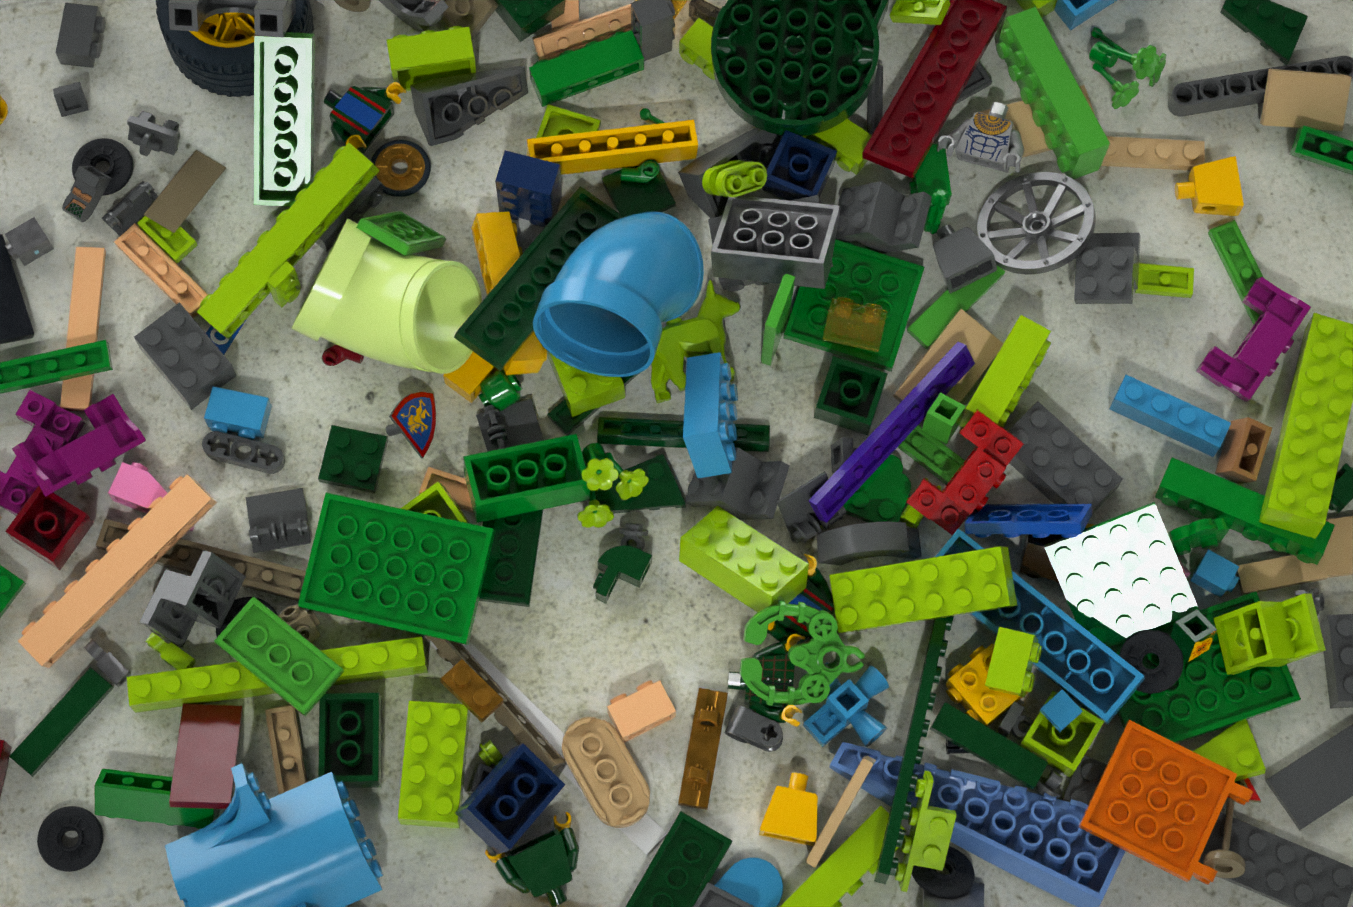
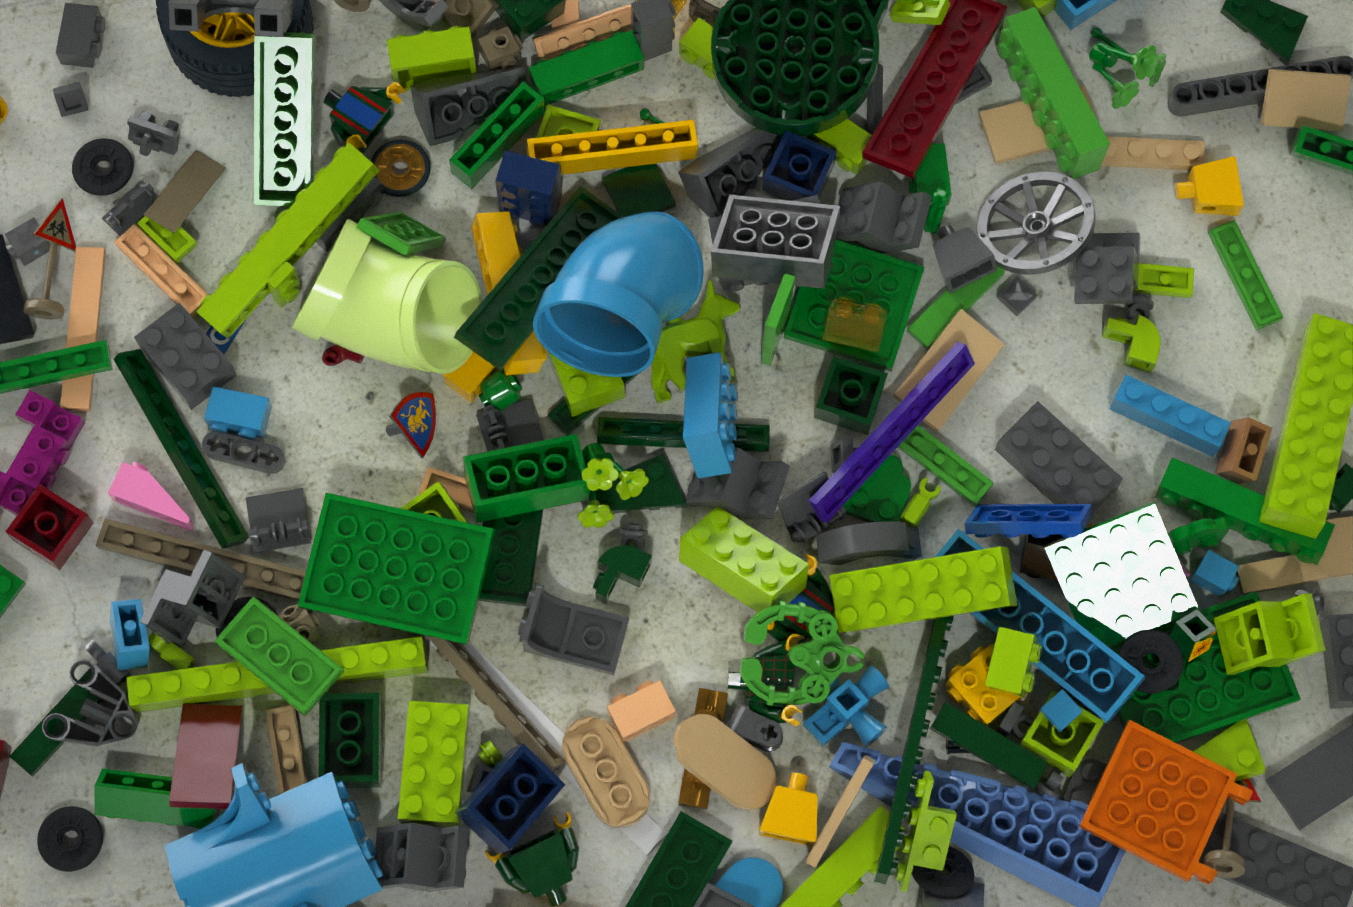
(58, 232): none -> dark tan piece
(75, 461): magenta bracket -> none
(85, 192): dark grey leg -> none
(105, 689): none -> dark grey connector
(116, 571): light nougat brick -> none
(129, 634): none -> dark azure brick
(181, 448): none -> dark green plate
(353, 459): dark green plate -> none
(422, 856): none -> dark grey bracket
(472, 690): pearl gold plate -> none
(496, 135): none -> green brick
(500, 48): none -> dark tan brick
(572, 632): none -> dark grey bracket
(642, 173): green arm -> none
(725, 762): none -> tan tile
(734, 178): lime brick -> none
(943, 418): bright green brick -> none
(973, 479): red bracket -> none
(986, 140): light grey torso -> none
(1010, 372): lime brick -> none
(1017, 296): none -> dark grey tile
(1141, 304): none -> dark grey plate
(1141, 337): none -> lime brick
(1266, 340): magenta bracket -> none

